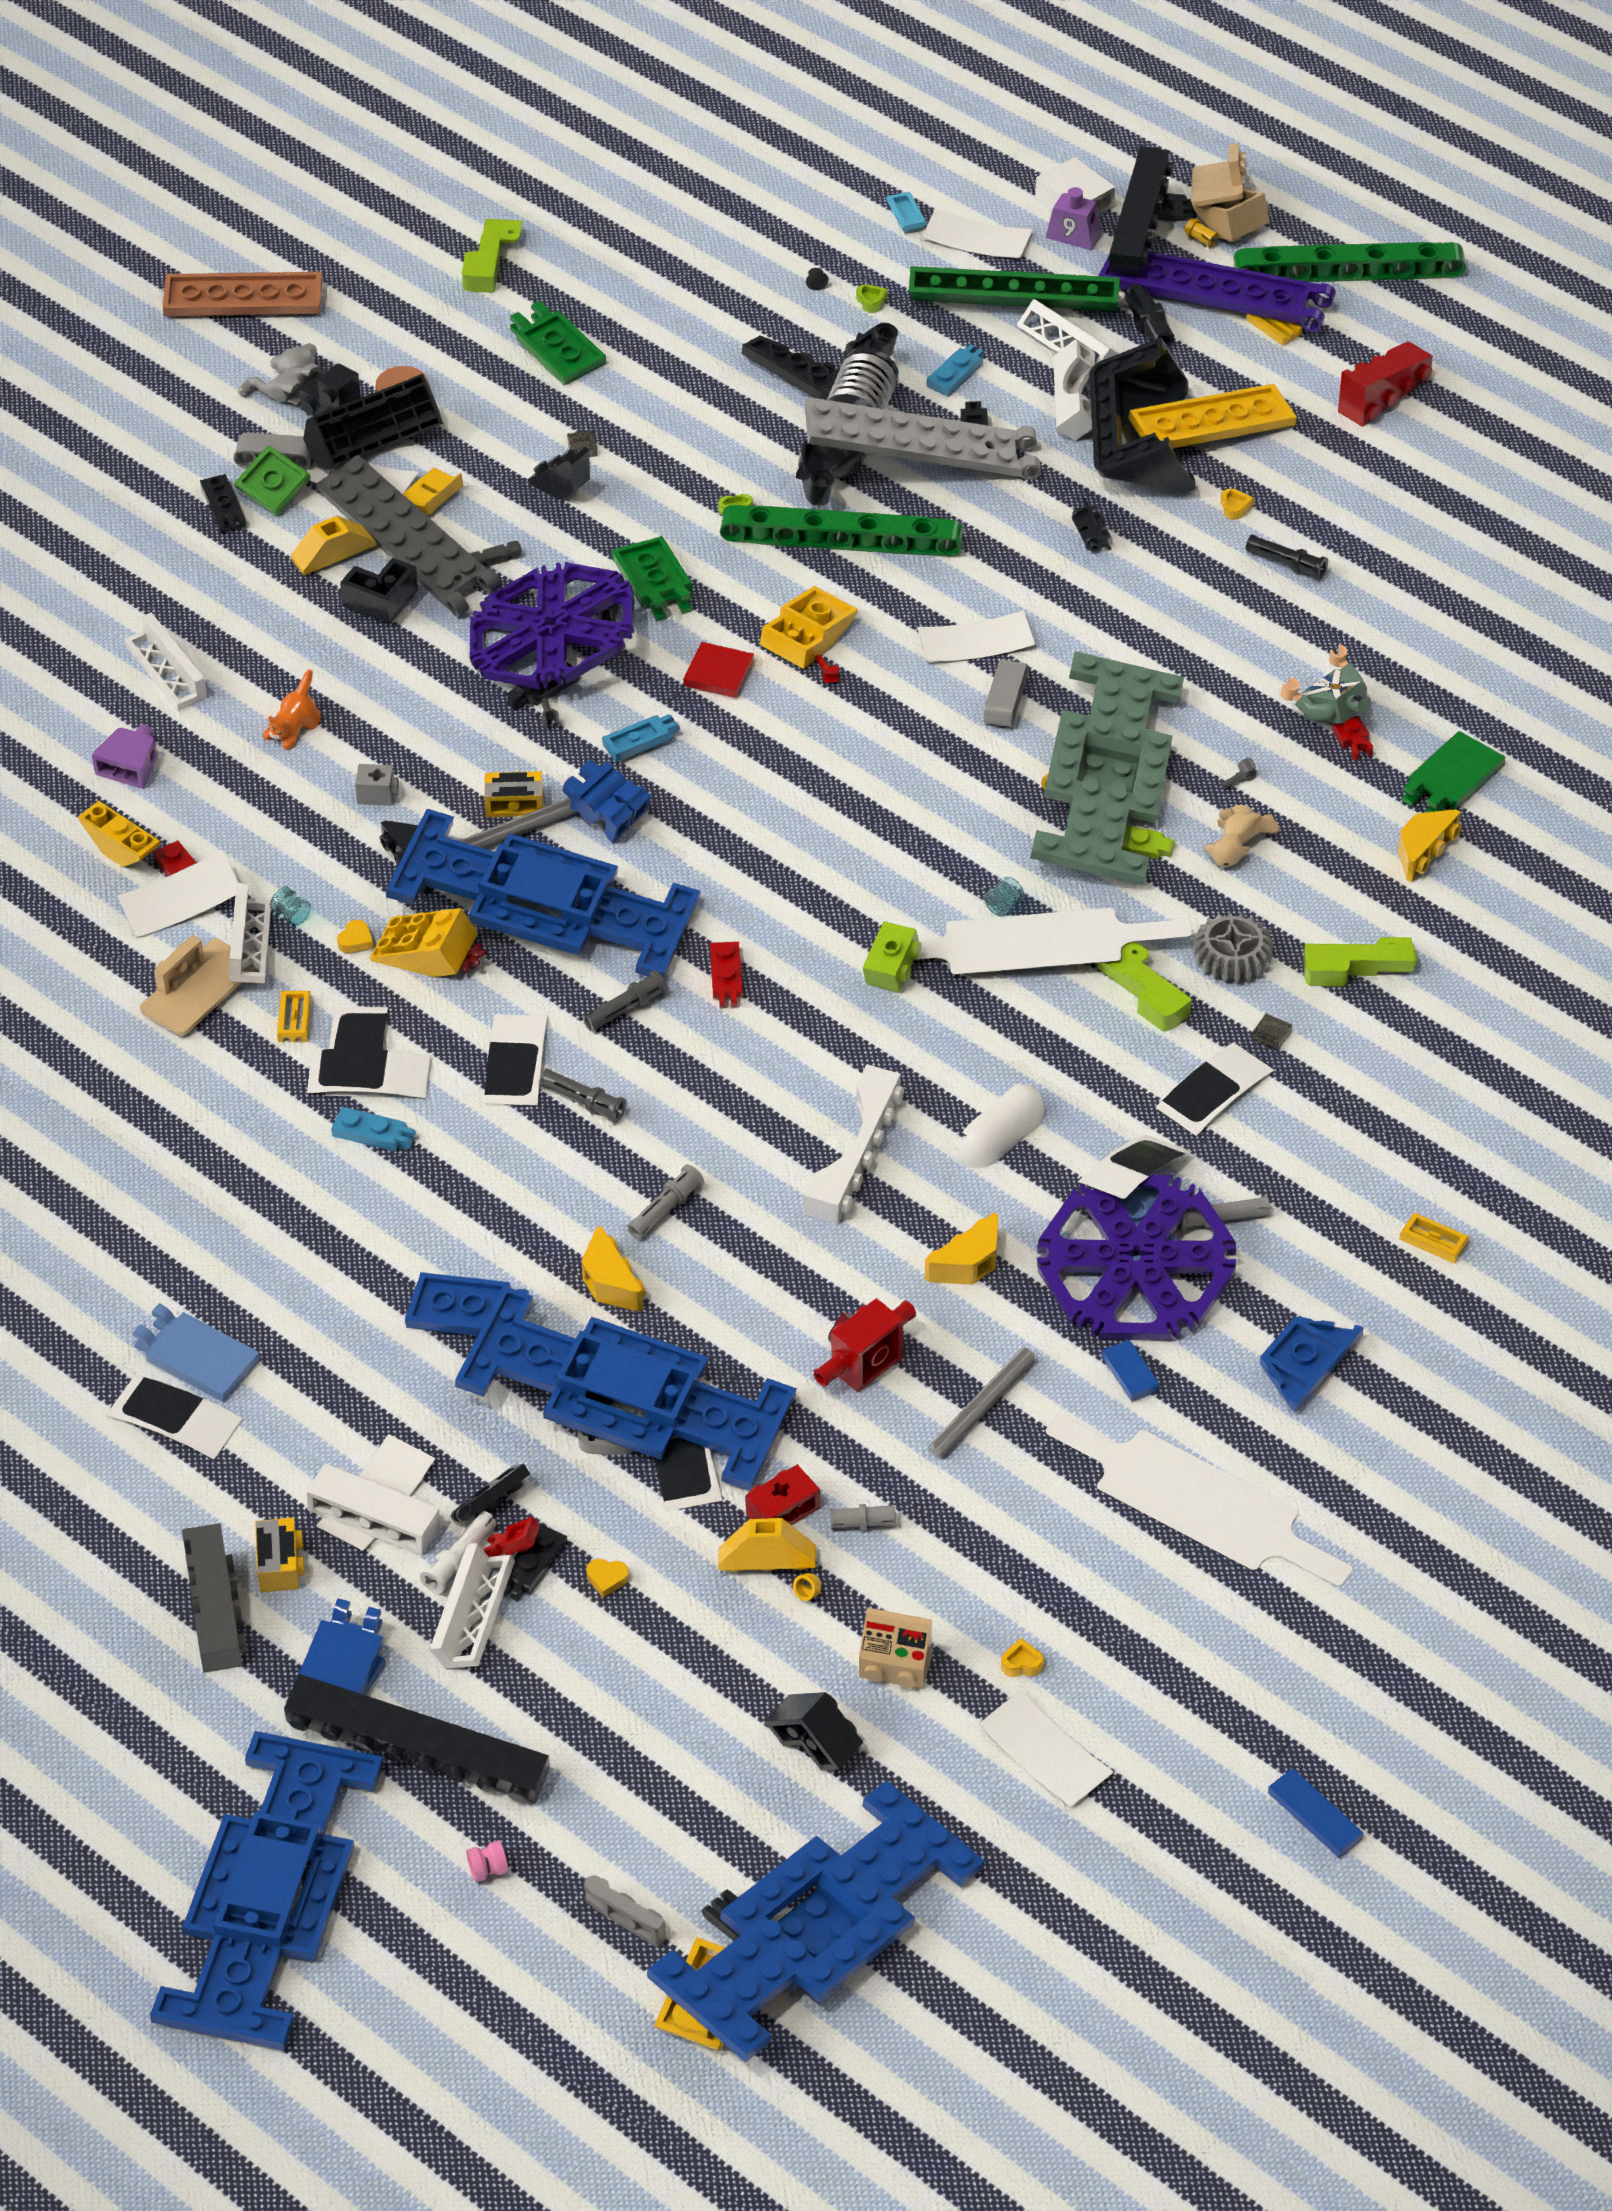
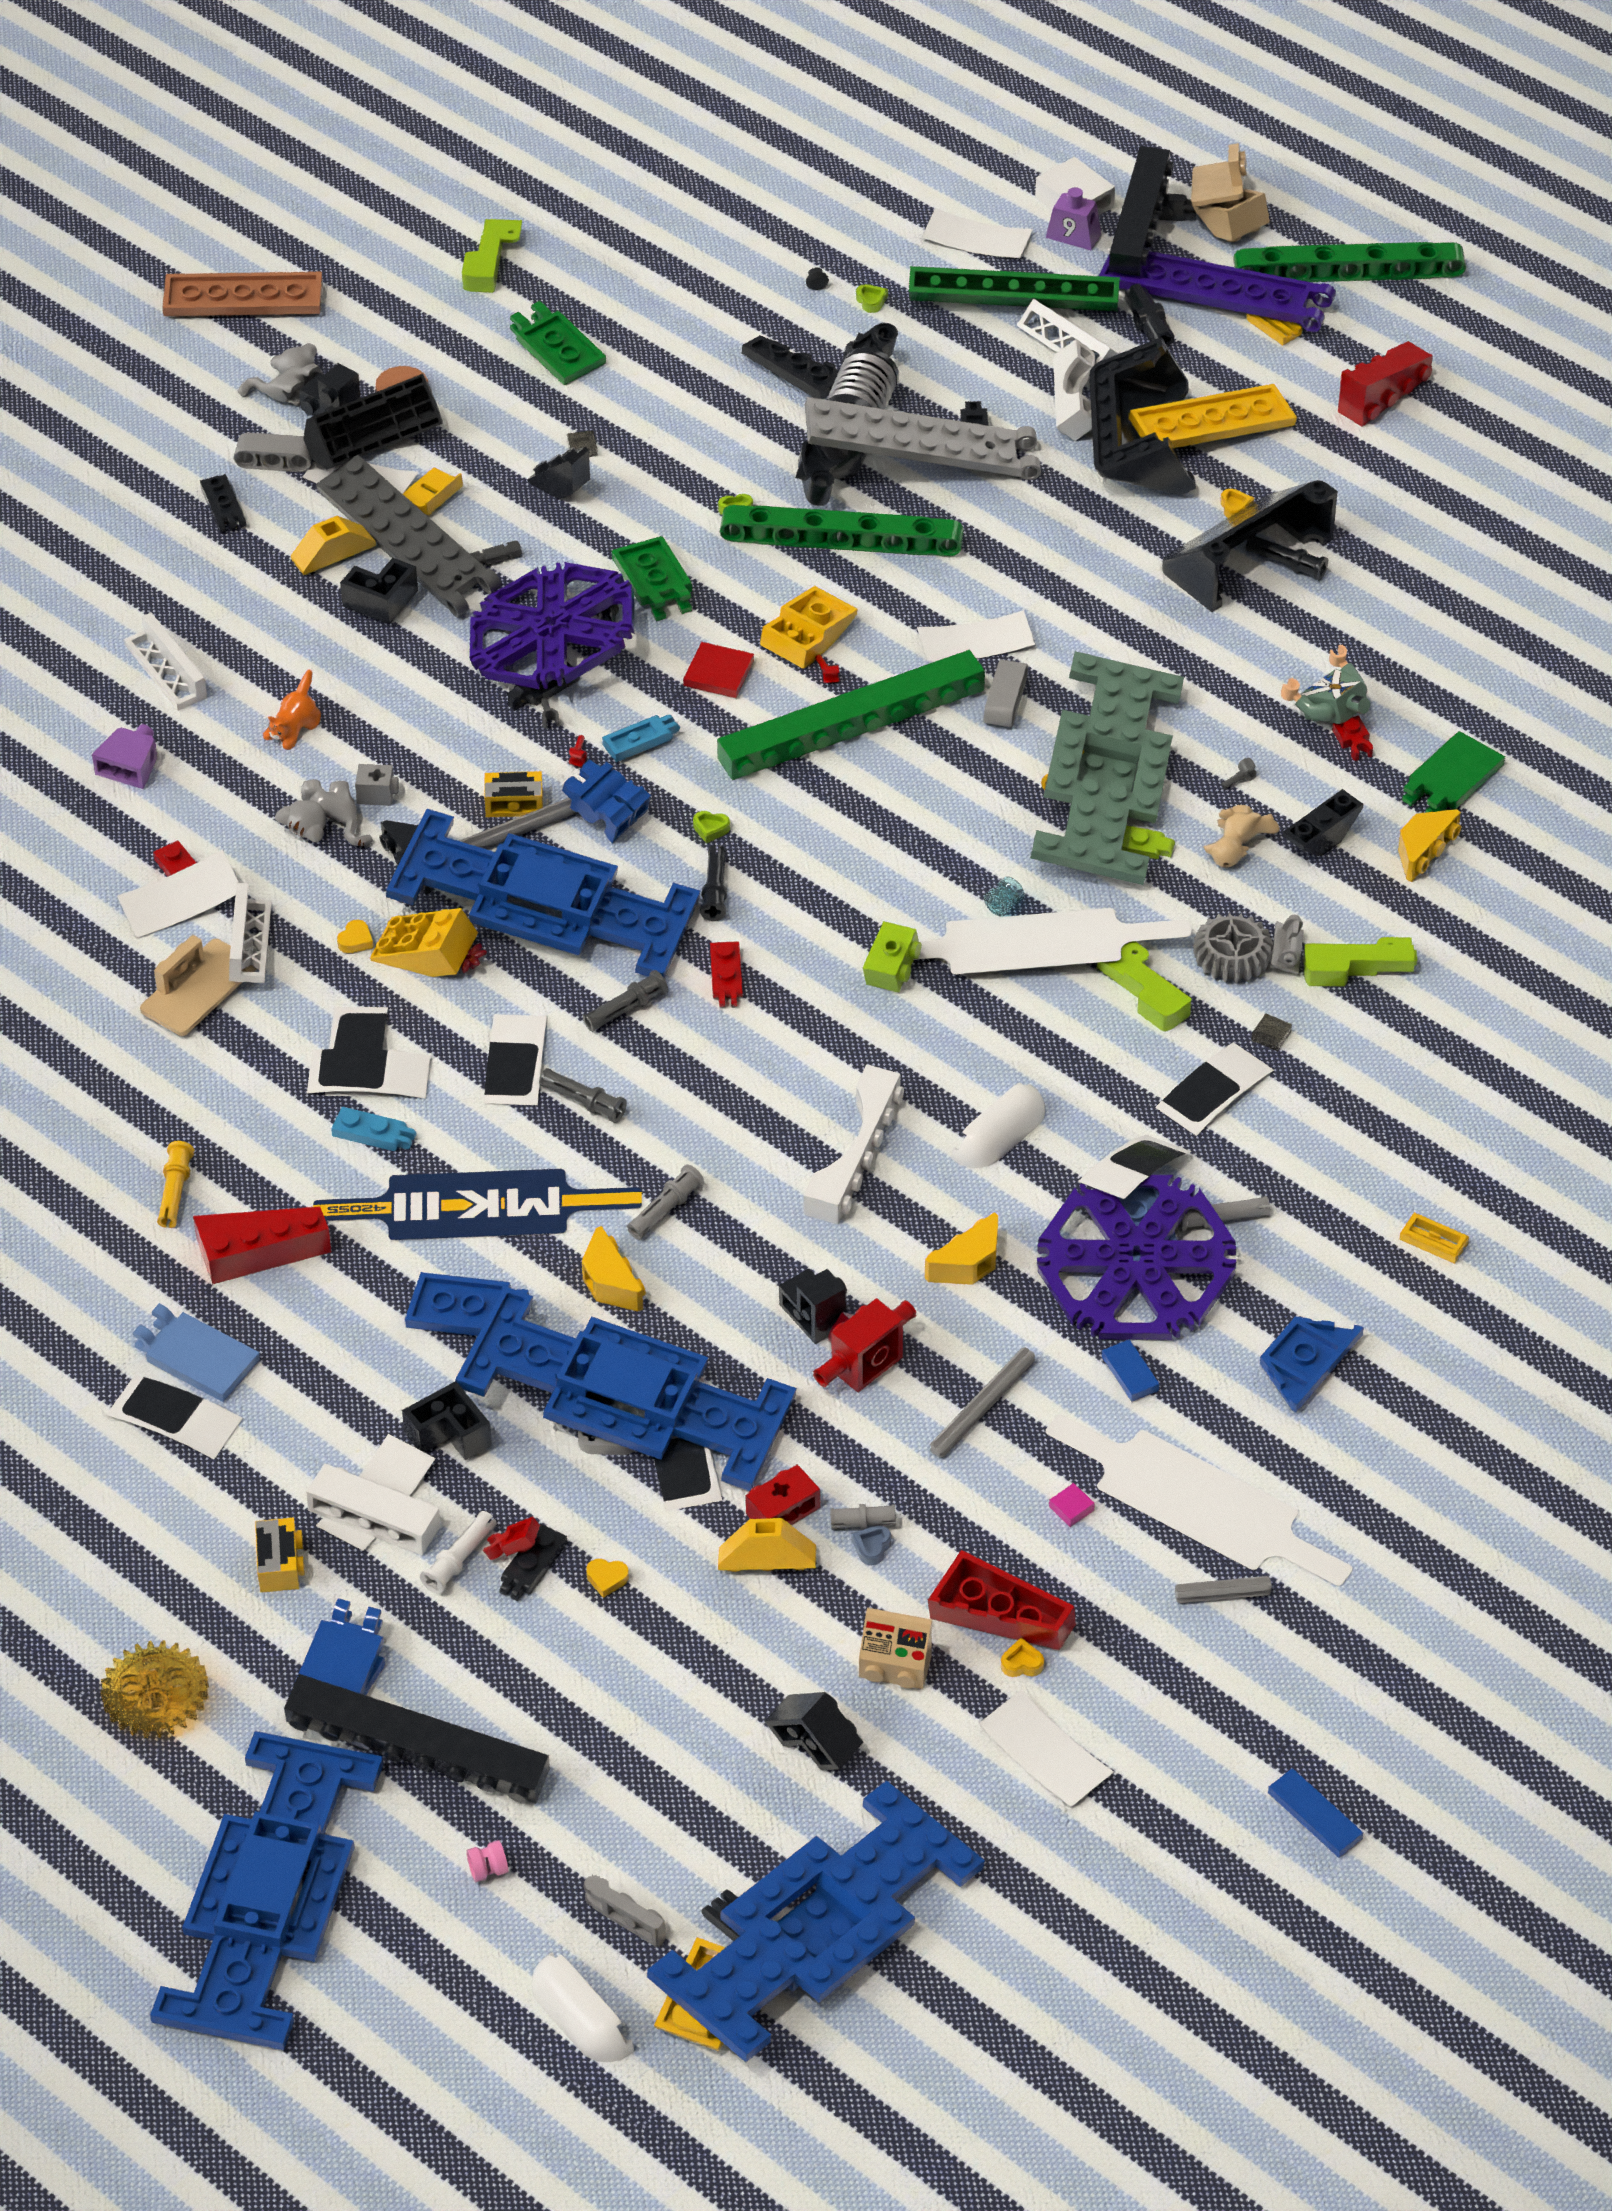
(116, 835): yellow slope -> none
(154, 1689): none -> clear yellow gear
(176, 1173): none -> yellow pin
(213, 1598): dark grey wedge -> none
(259, 1240): none -> red wedge
(272, 480): bright green tile -> none
(292, 907): clear light blue wheel -> none
(293, 1033): yellow tile -> none
(309, 815): none -> light grey animal
(447, 1416): none -> black brick
(463, 1607): white fence -> none
(479, 1204): none -> dark blue sticker
(488, 1496): black hinge -> none
(578, 756): none -> red hand
(578, 2010): none -> white brick
(710, 825): none -> lime tile
(714, 891): none -> black pin
(805, 1591): yellow hinge -> none
(814, 1302): none -> black brick
(850, 714): none -> green brick
(871, 1543): none -> sand blue tile
(906, 212): medium azure tile -> none
(956, 370): dark azure hinge -> none
(1000, 1604): none -> red wedge
(1071, 1504): none -> dark pink tile
(1092, 533): black hinge -> none
(1200, 232): yellow pin -> none
(1223, 1589): none -> light grey axle
(1287, 944): none -> light grey hinge
(1301, 510): none -> black windscreen
(1325, 825): none -> black slope

